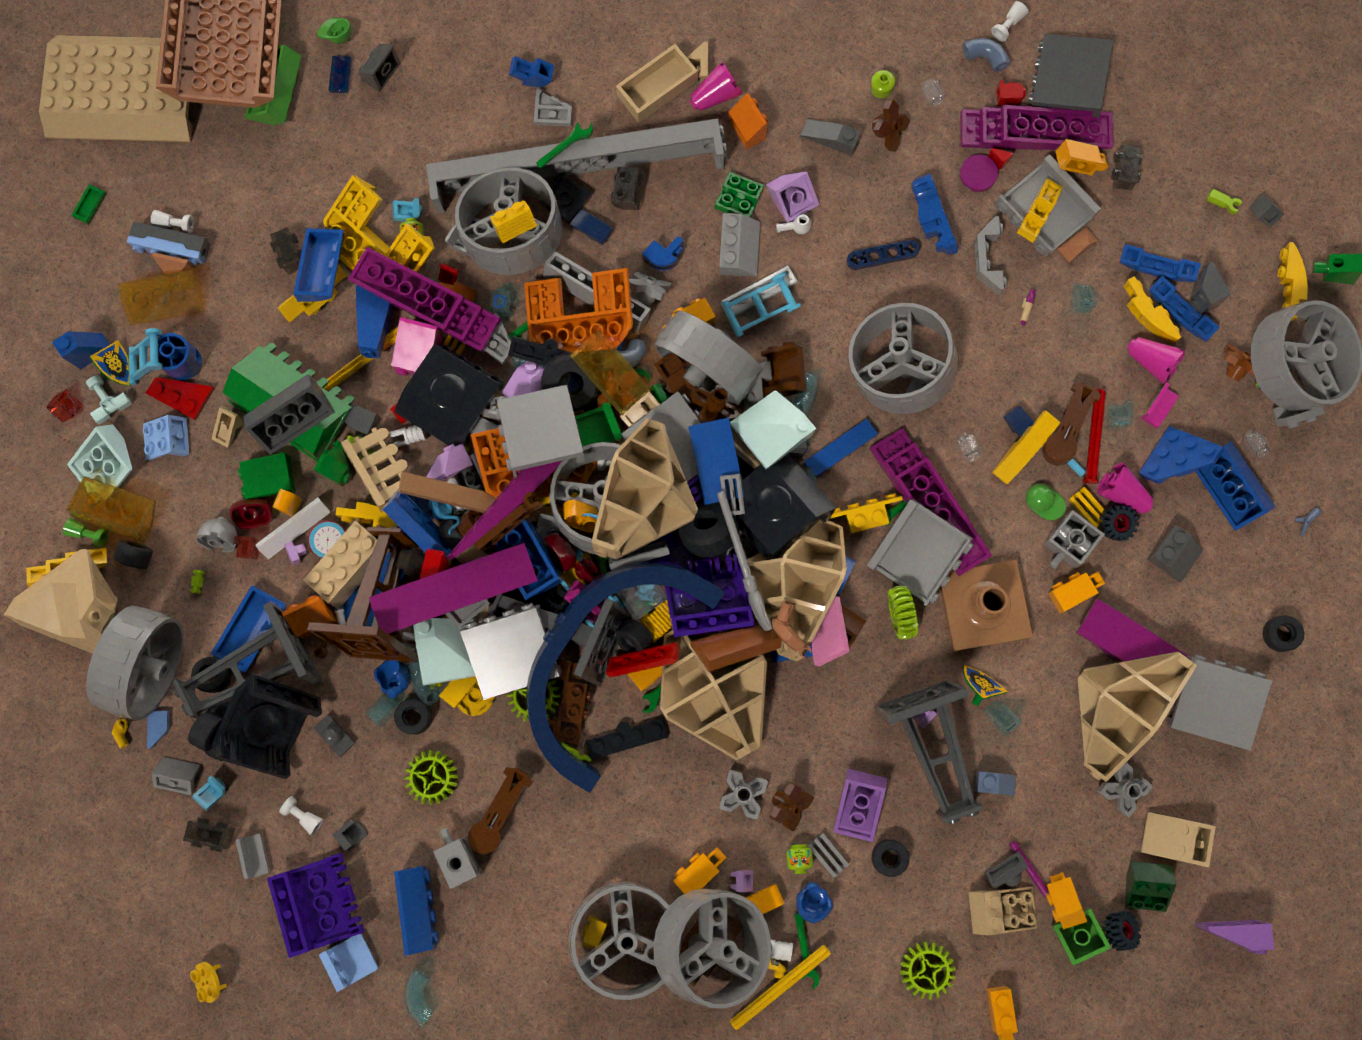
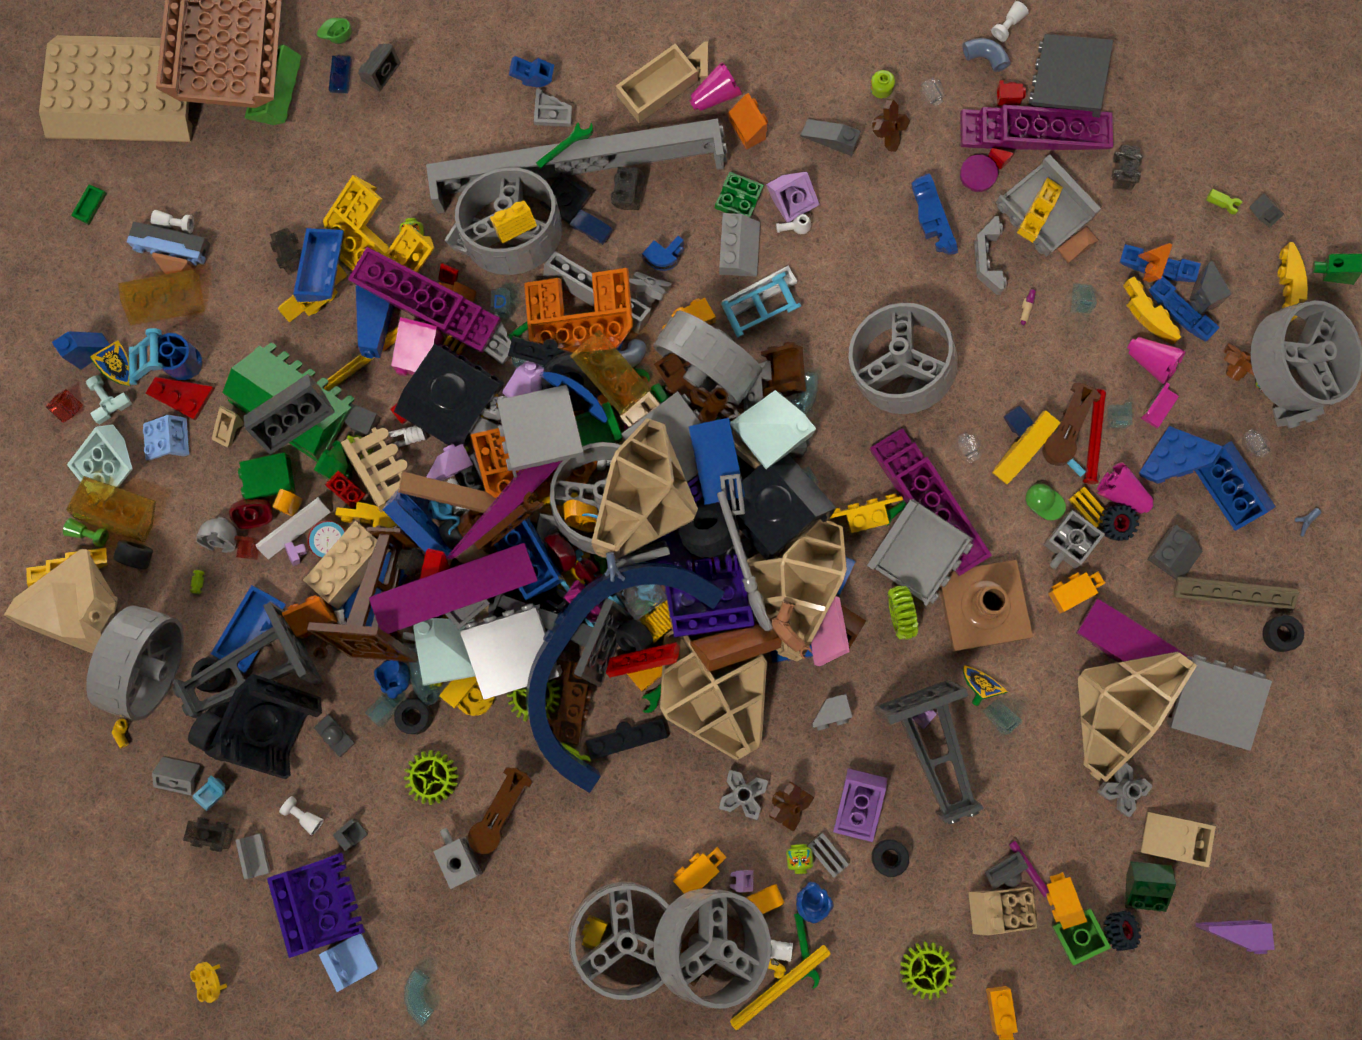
(157, 727): medium blue tile -> none
(344, 489): none -> red slope
(402, 210): medium azure bracket -> none
(416, 910): blue slope -> none
(595, 408): none -> blue slope
(612, 568): none -> sand blue bar
(833, 710): none -> light grey slope
(841, 448): blue tile -> none
(881, 251): dark blue beam -> none
(994, 783): sand blue slope -> none
(1080, 157): light orange brick -> none
(1157, 261): none -> orange slope
(1236, 593): none -> dark tan tile

